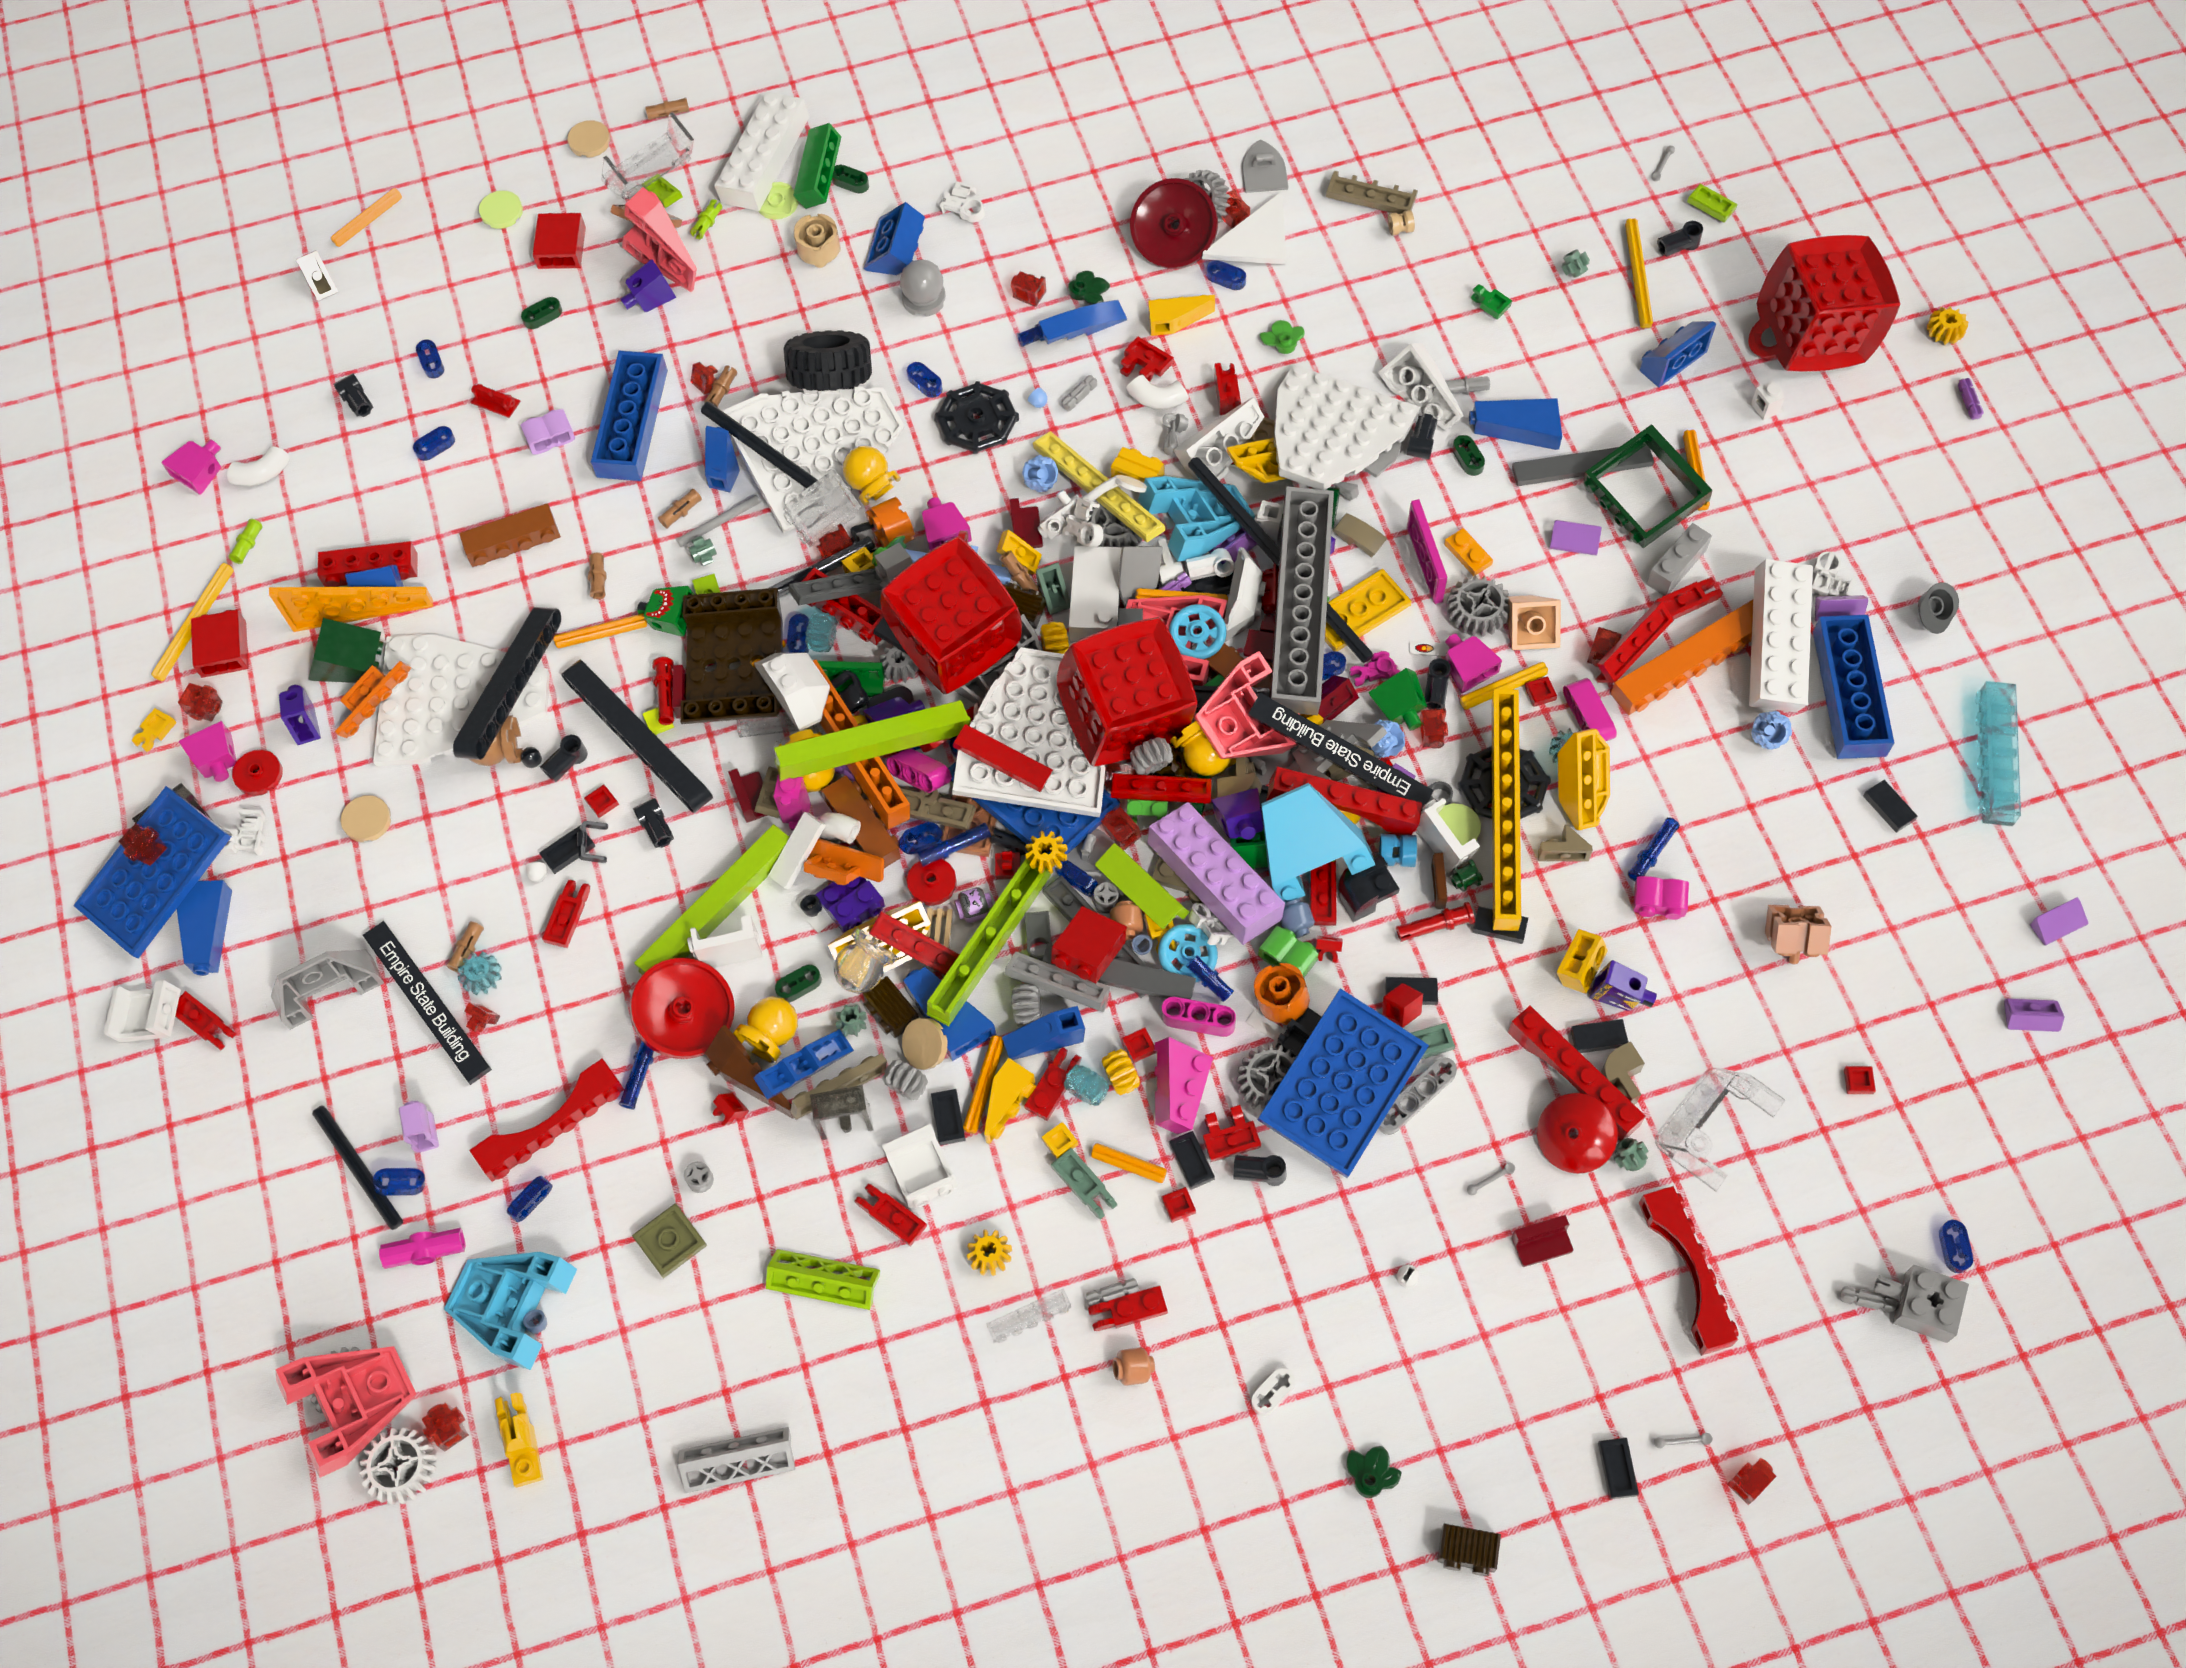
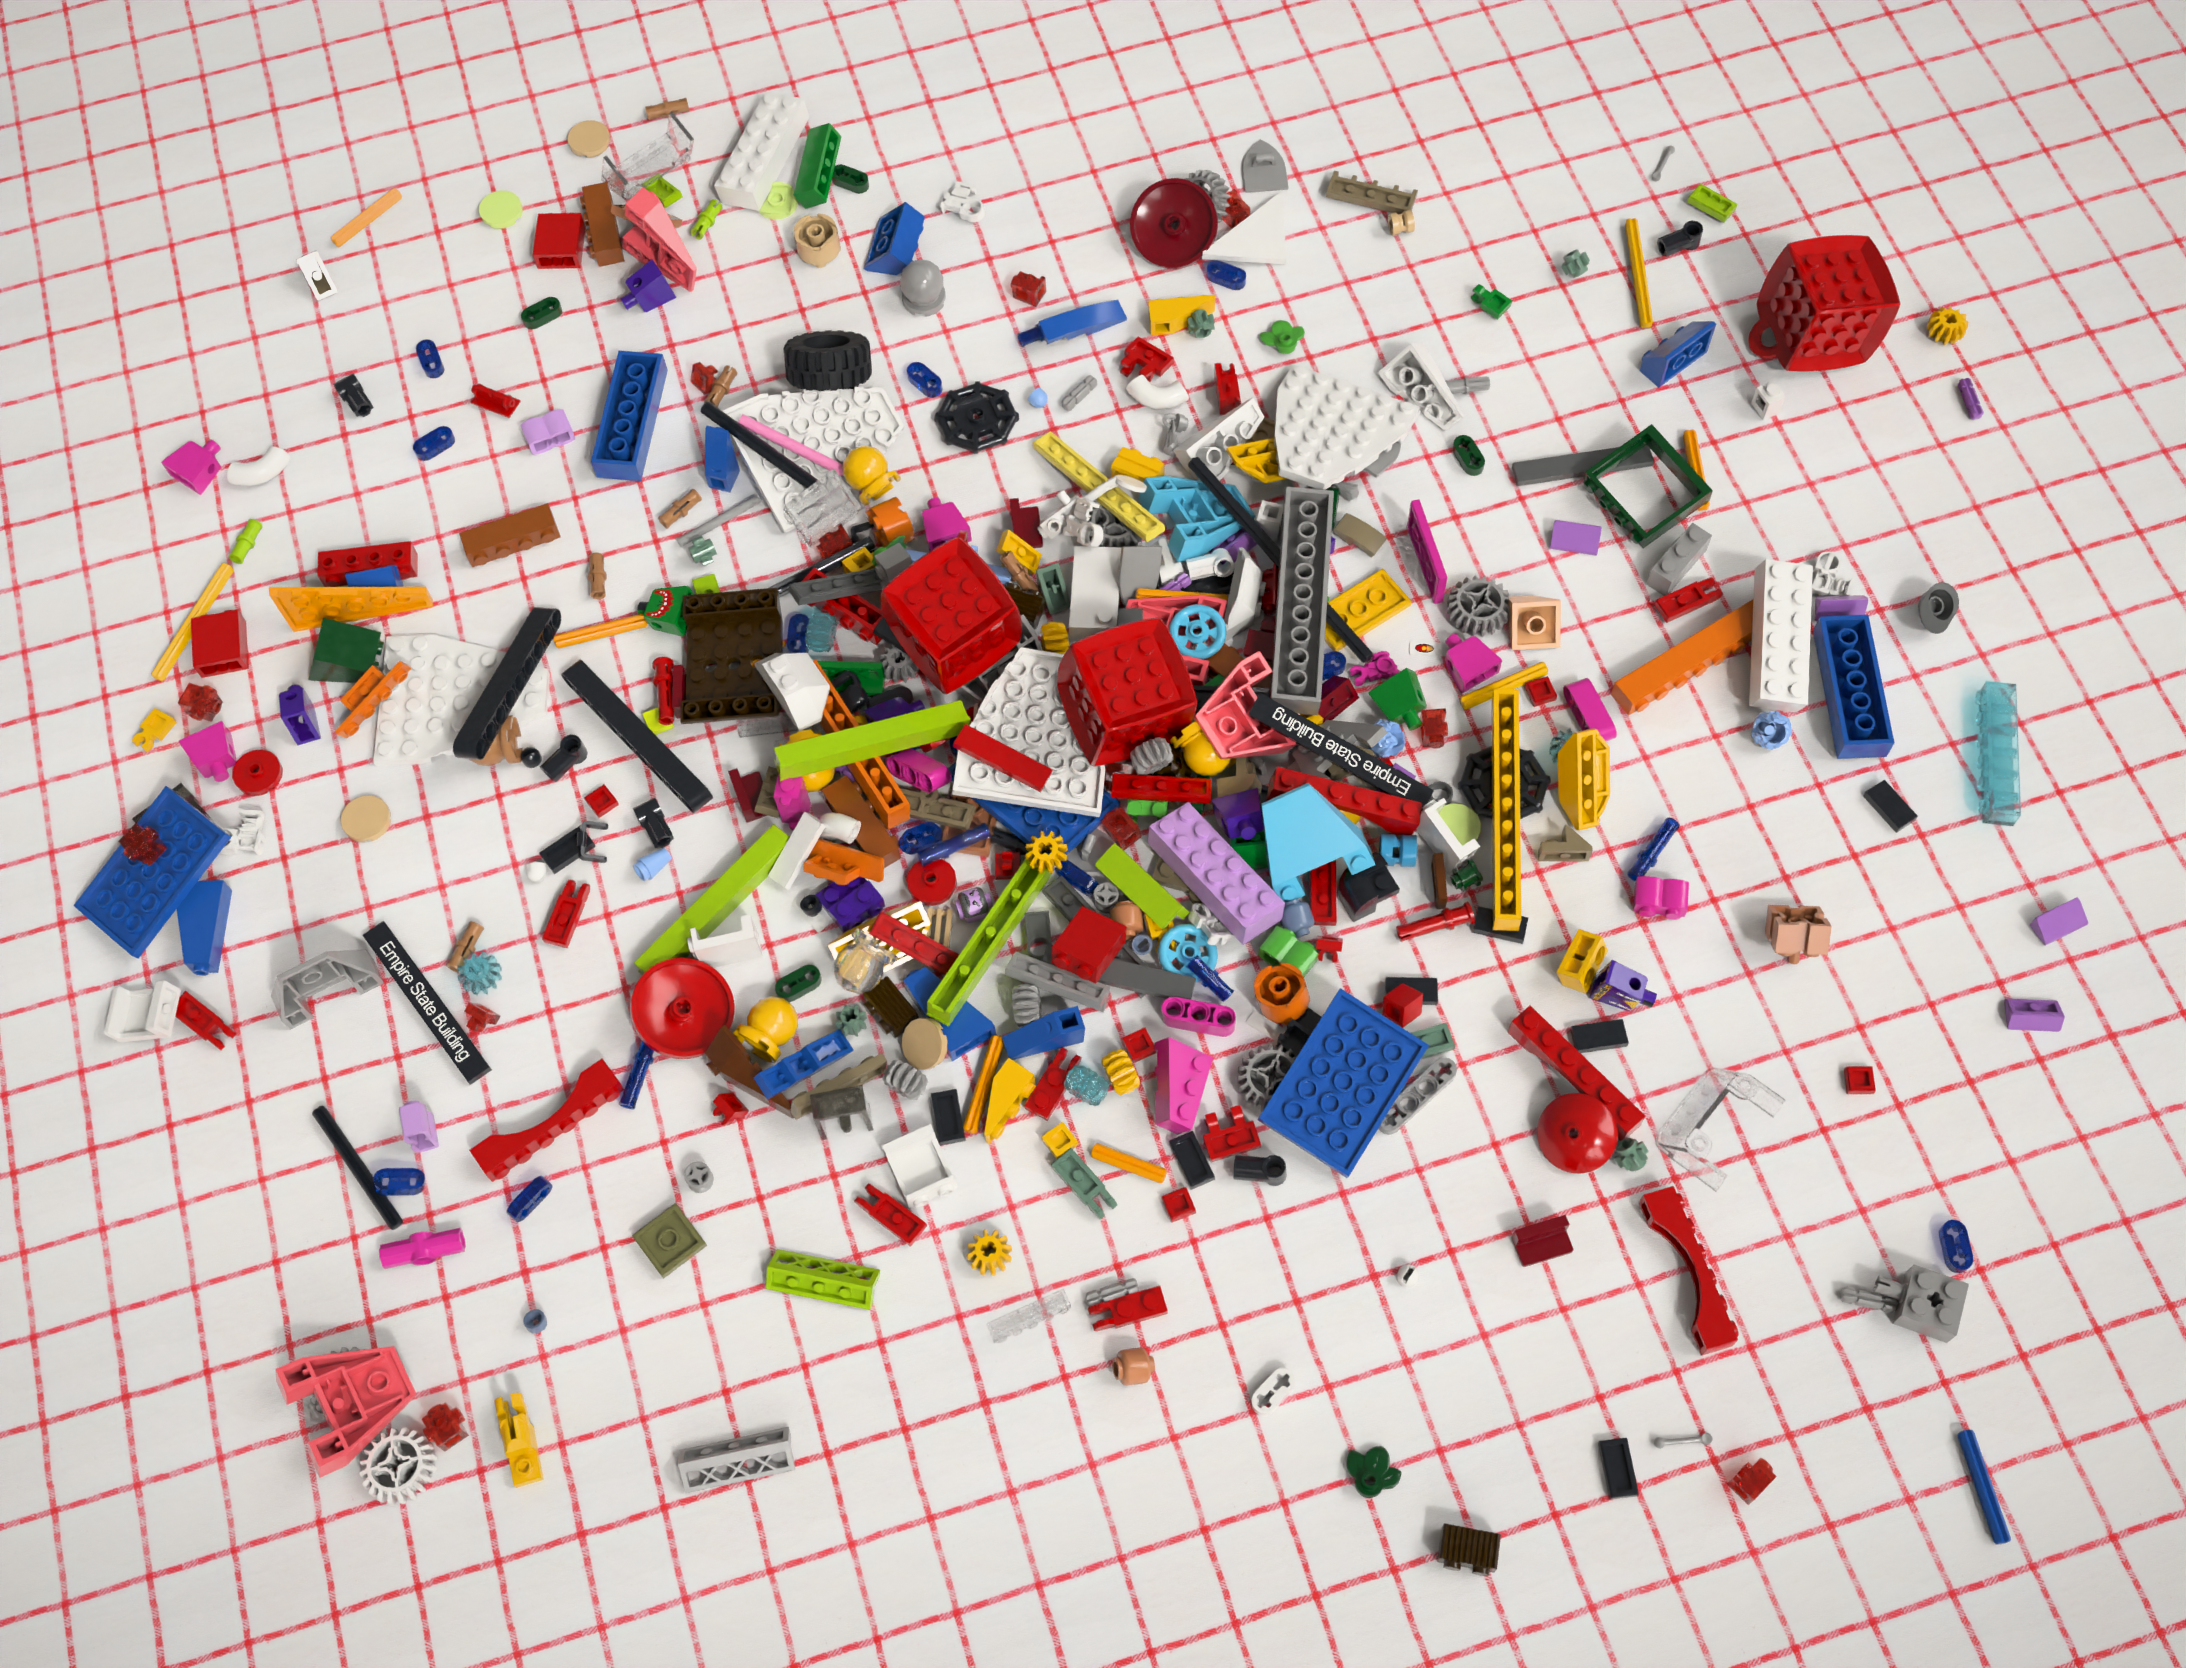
(497, 1295): medium azure wedge -> none
(602, 224): none -> dark orange brick
(651, 864): none -> light blue cone
(791, 444): none -> bright pink piece
(1040, 473): light blue piece -> none
(1088, 287): dark green plate -> none
(1201, 323): none -> sand green gear
(1422, 440): black piece -> none
(1437, 684): black piece -> none
(1468, 552): light orange plate -> none
(1508, 1169): light grey hinge -> none
(1520, 421): blue slope -> none
(1602, 644): clear red brick -> none
(1622, 1065): dark tan brick -> none
(1634, 643): red panel -> none
(1984, 1487): none -> blue axle

